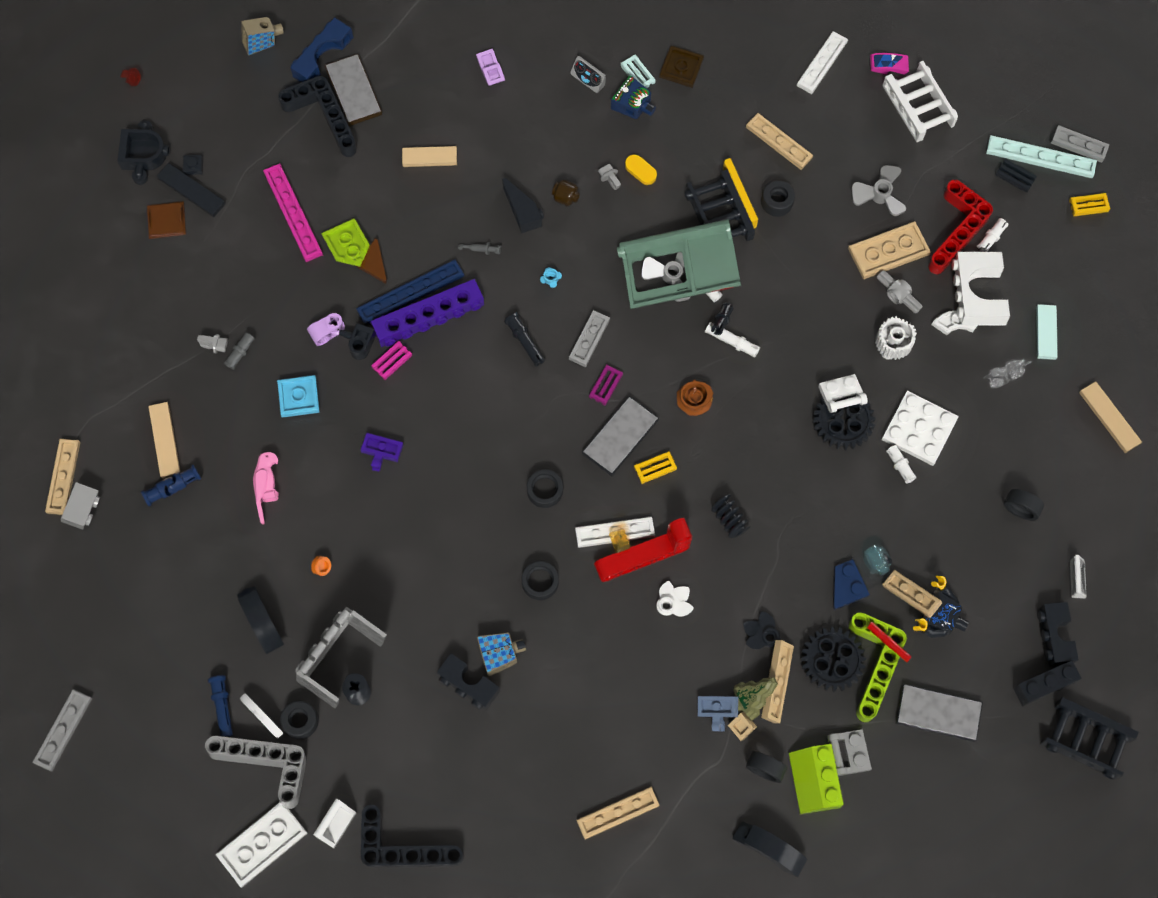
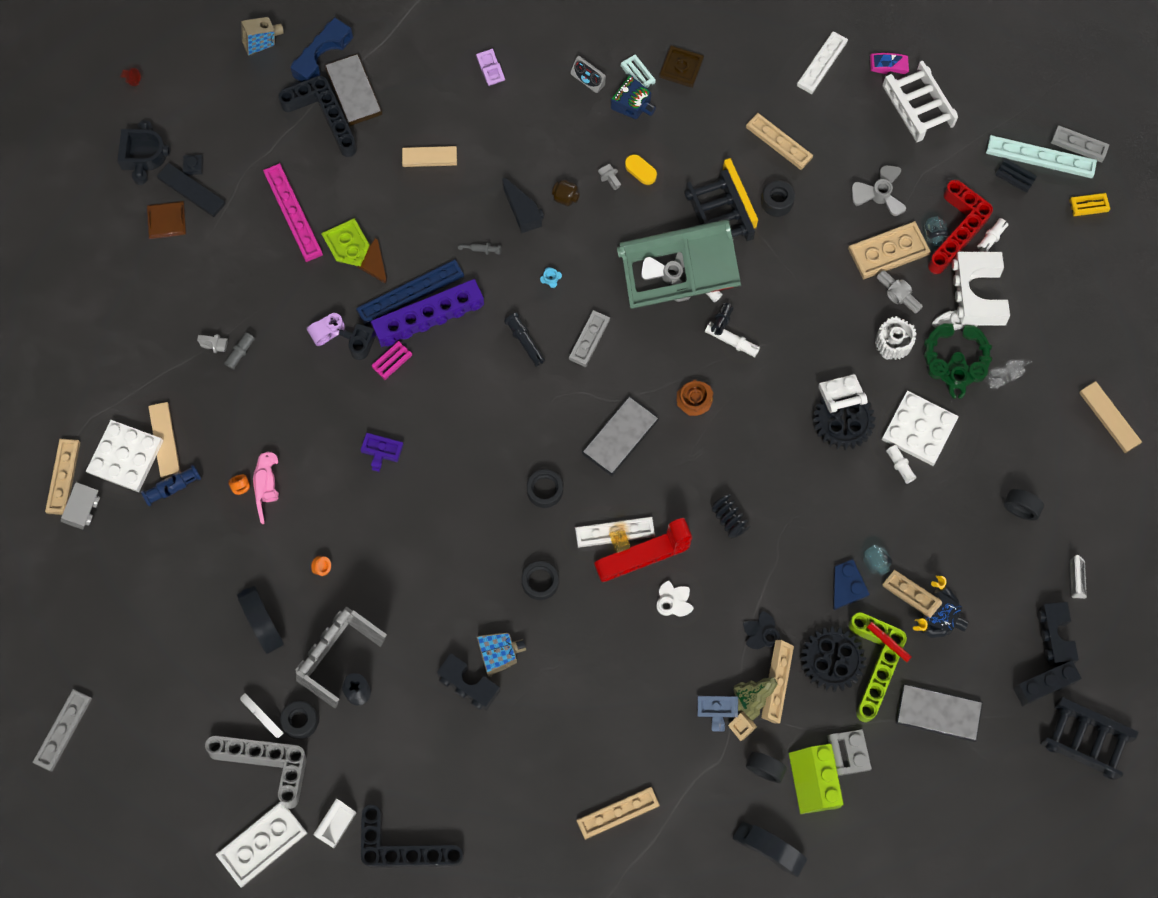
(124, 456): none -> white plate
(219, 697): dark blue pin -> none
(238, 482): none -> orange tile
(298, 396): medium azure plate -> none
(598, 398): magenta tile -> none
(637, 467): yellow tile -> none
(936, 231): none -> clear light blue head
(957, 365): none -> dark green piece
(1046, 331): light aqua tile -> none

